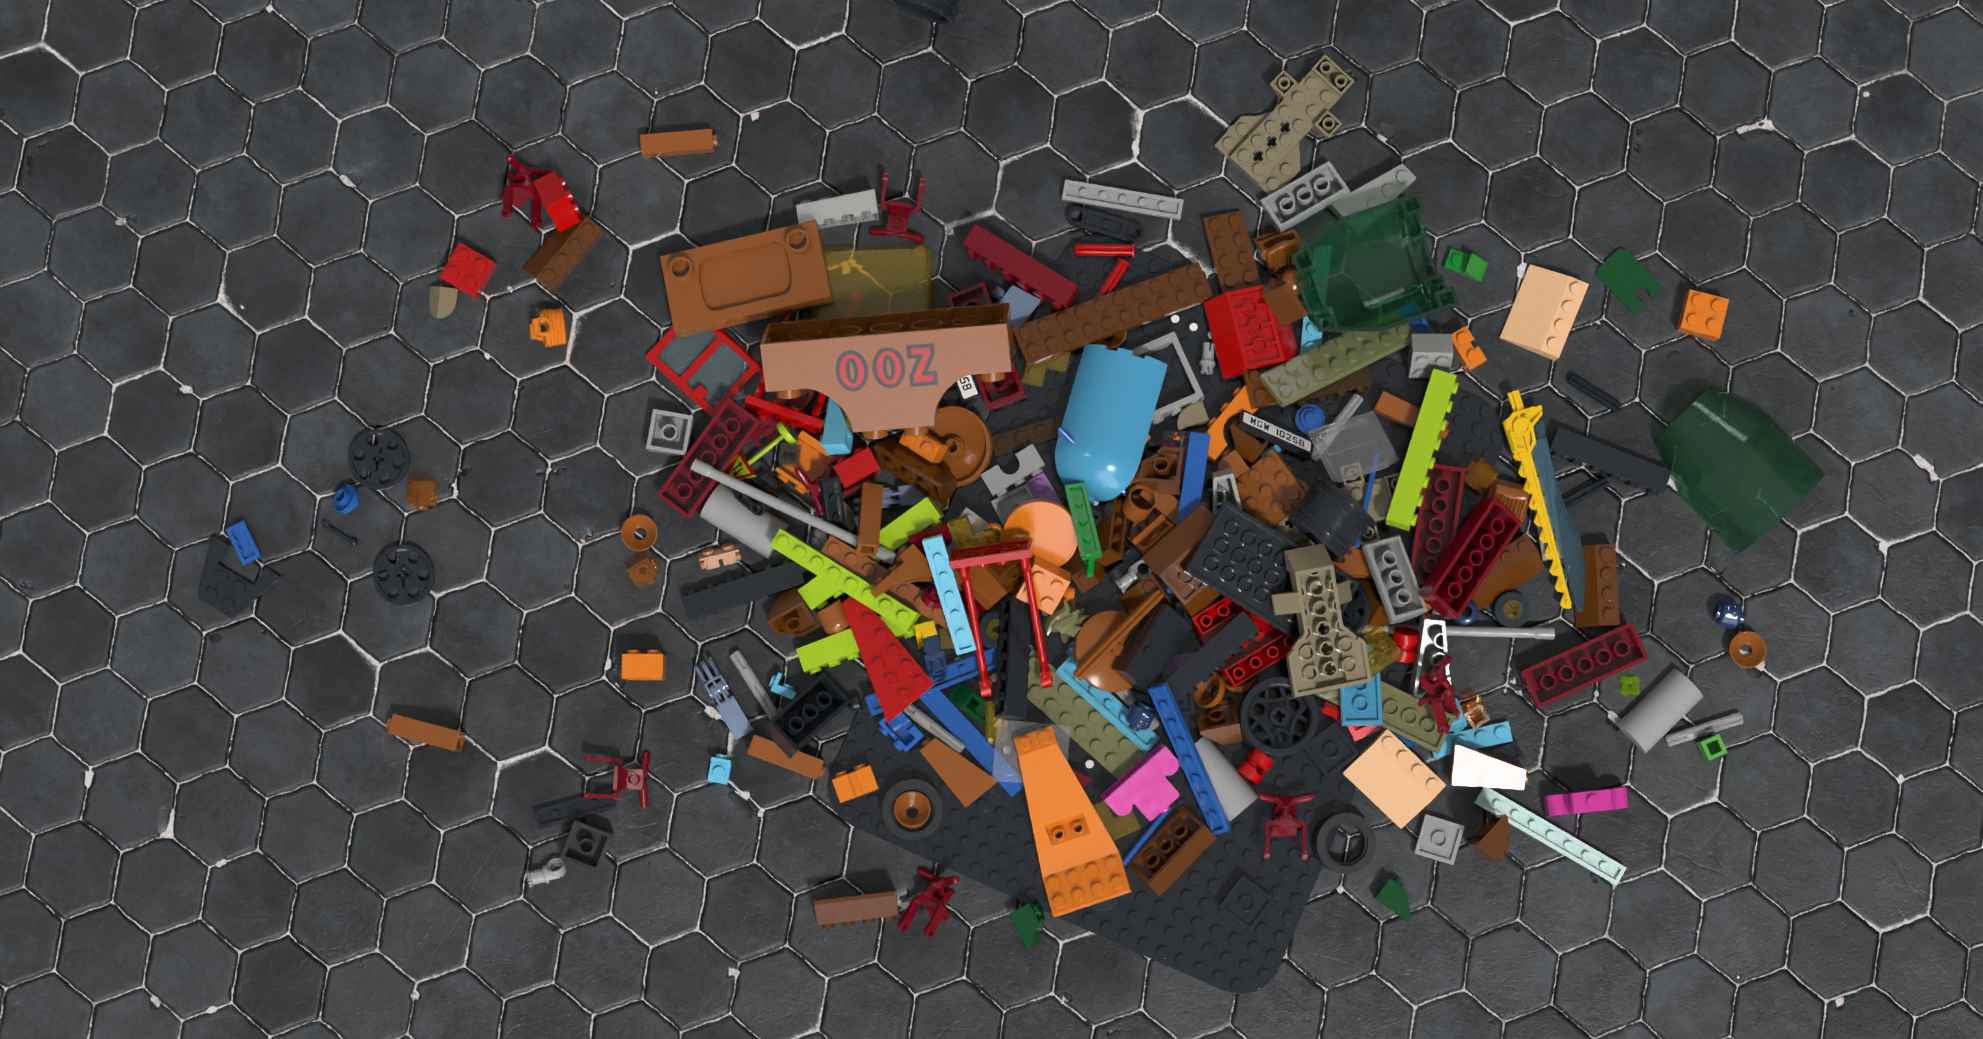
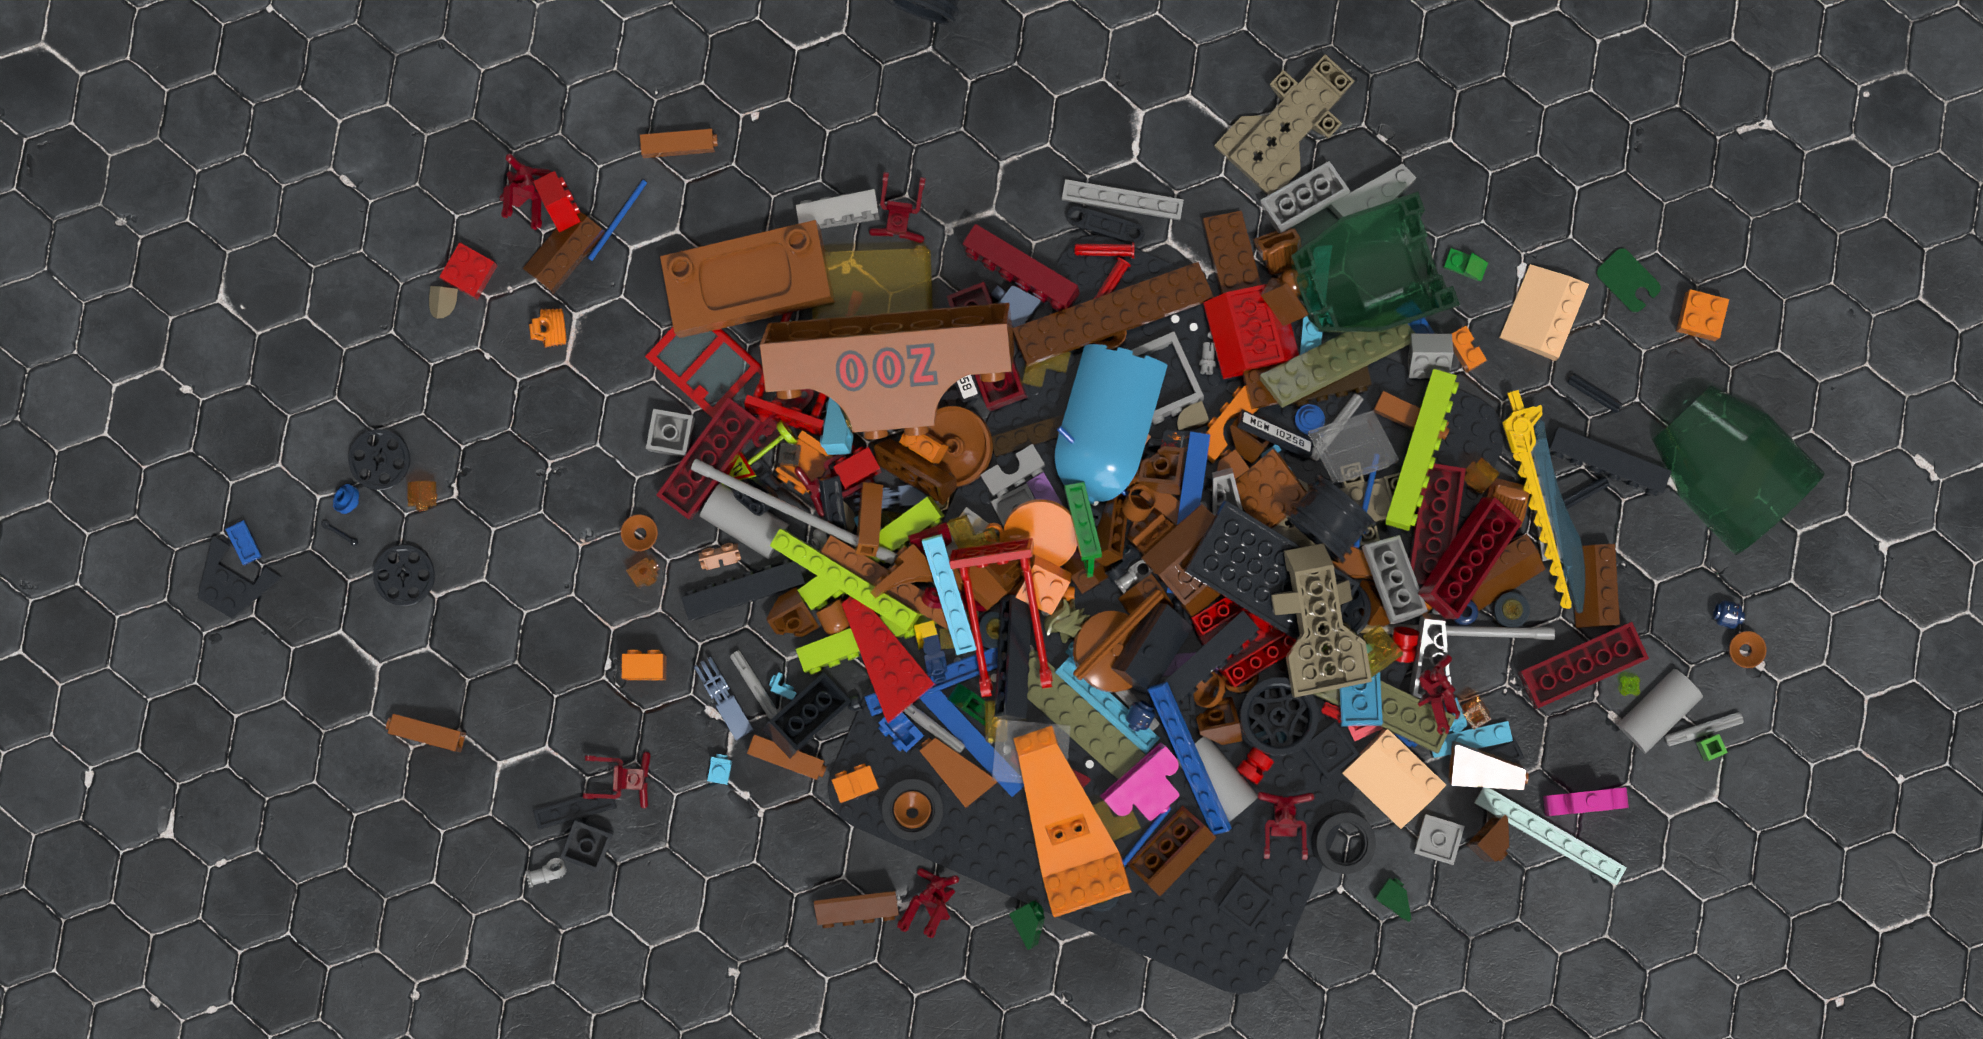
(617, 220): none -> blue axle

